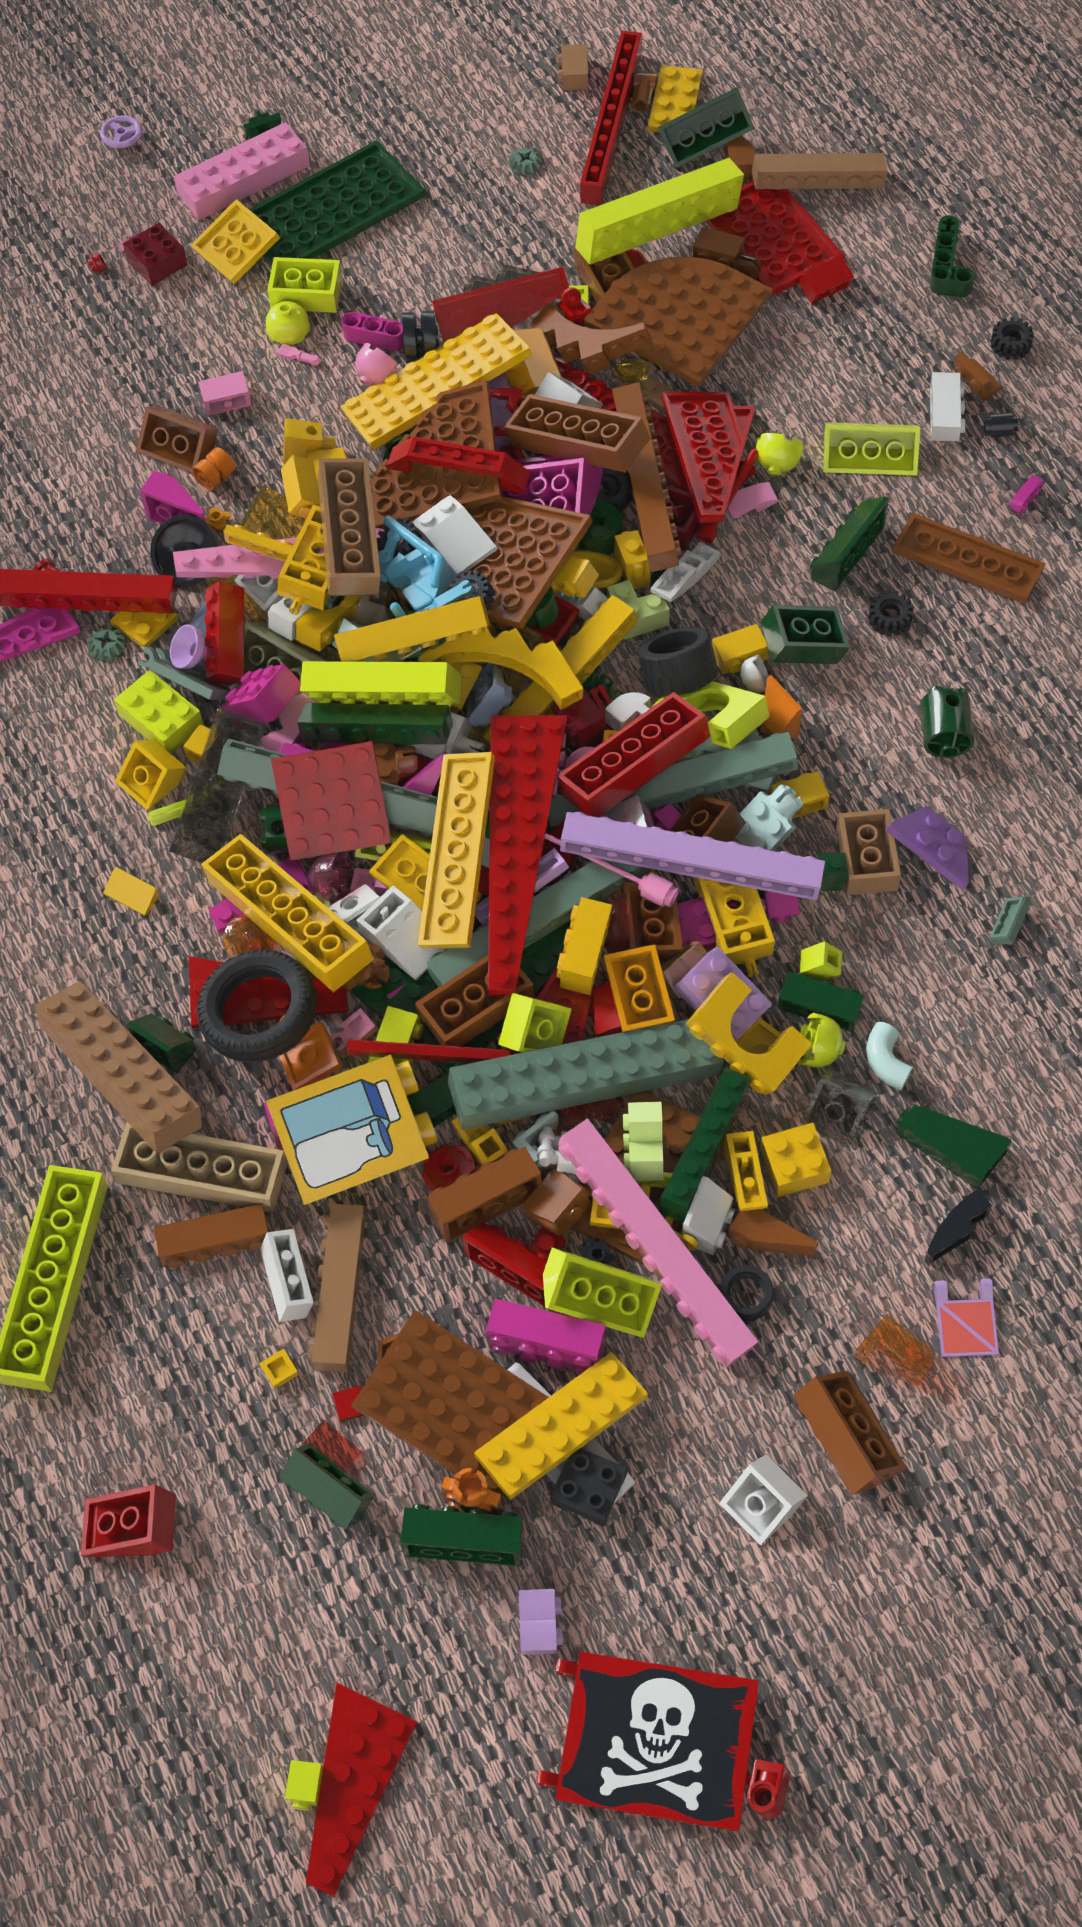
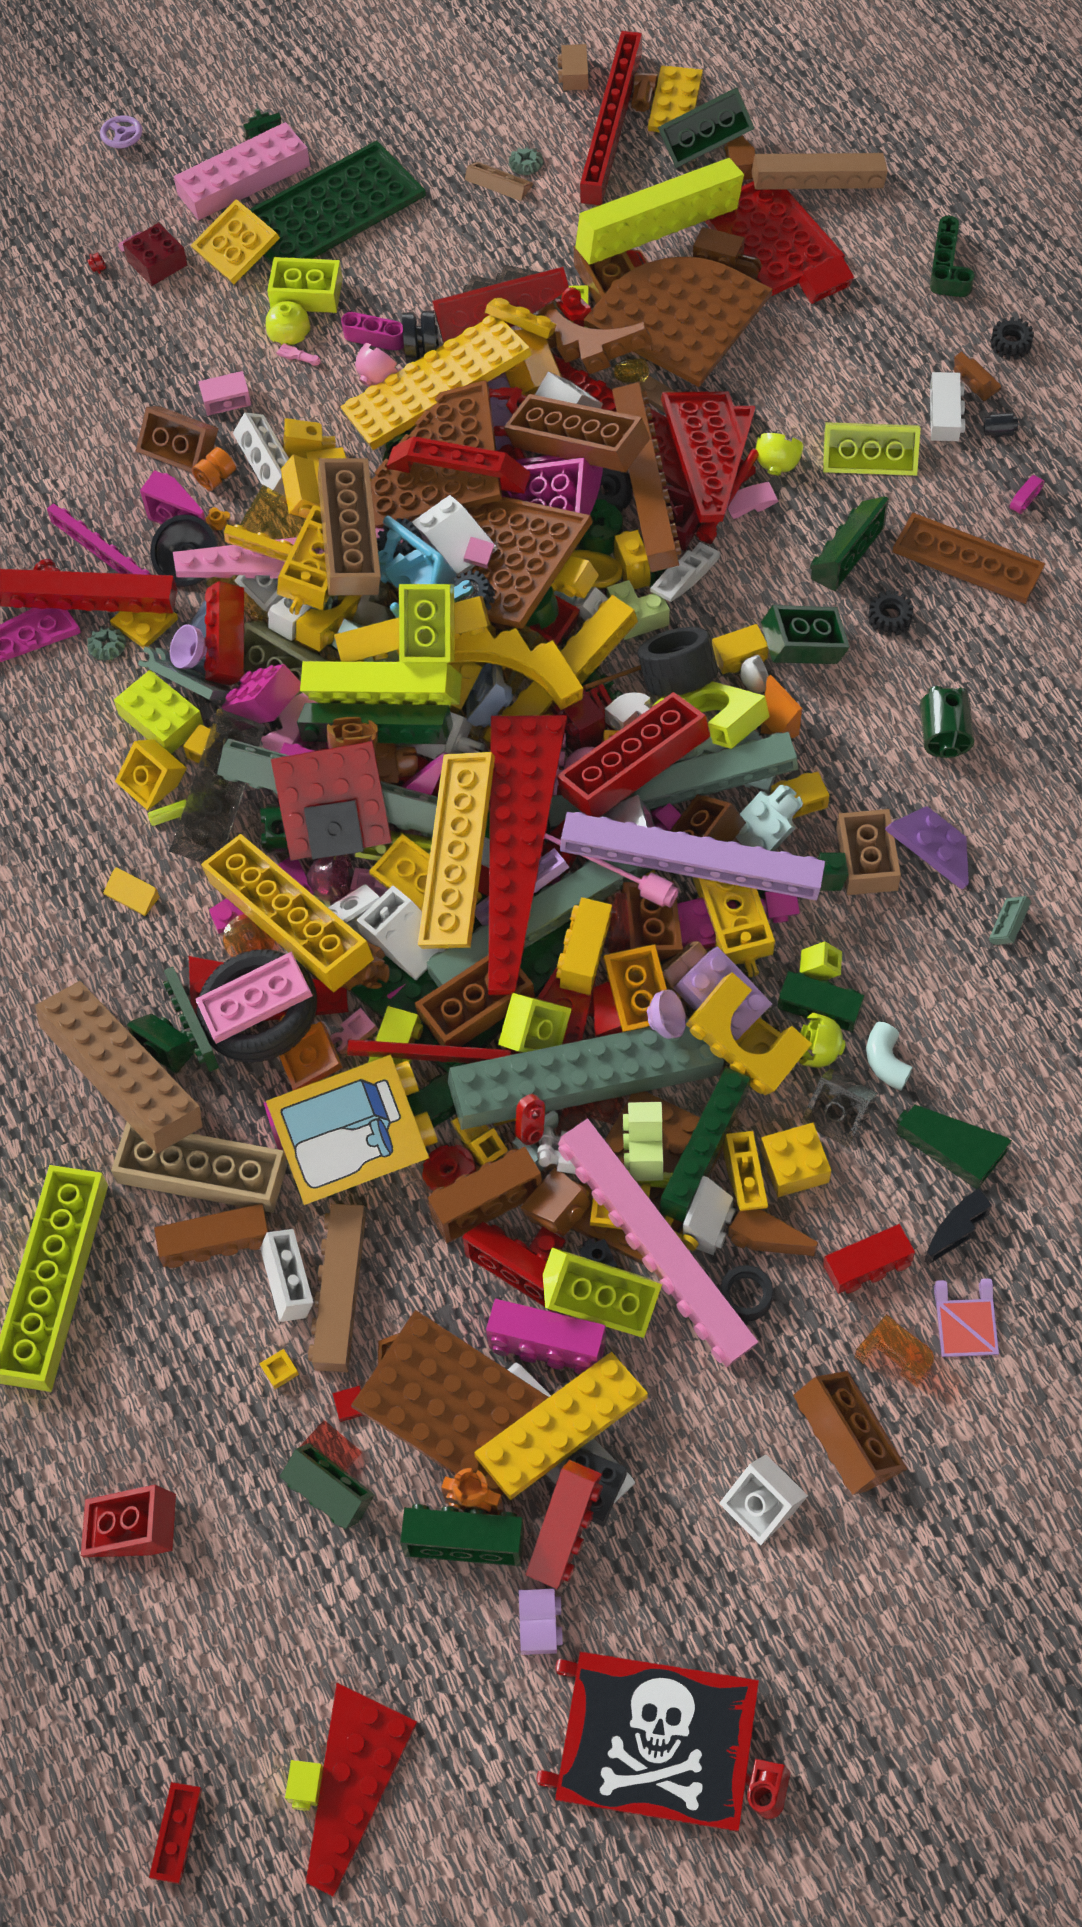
(93, 542): none -> dark pink plate
(175, 1833): none -> red plate
(189, 1020): none -> dark green plate
(253, 997): none -> bright pink tile
(262, 450): none -> white brick
(334, 829): none -> black plate
(351, 731): none -> dark orange cylinder
(426, 623): none -> neon yellow brick
(478, 552): none -> bright pink tile
(497, 180): none -> medium nougat slope
(521, 317): none -> yellow plate
(530, 1119): none -> red plate
(564, 1524): none -> red brick
(612, 677): none -> dark orange axle
(667, 1014): none -> lavender piece
(869, 1259): none -> red brick

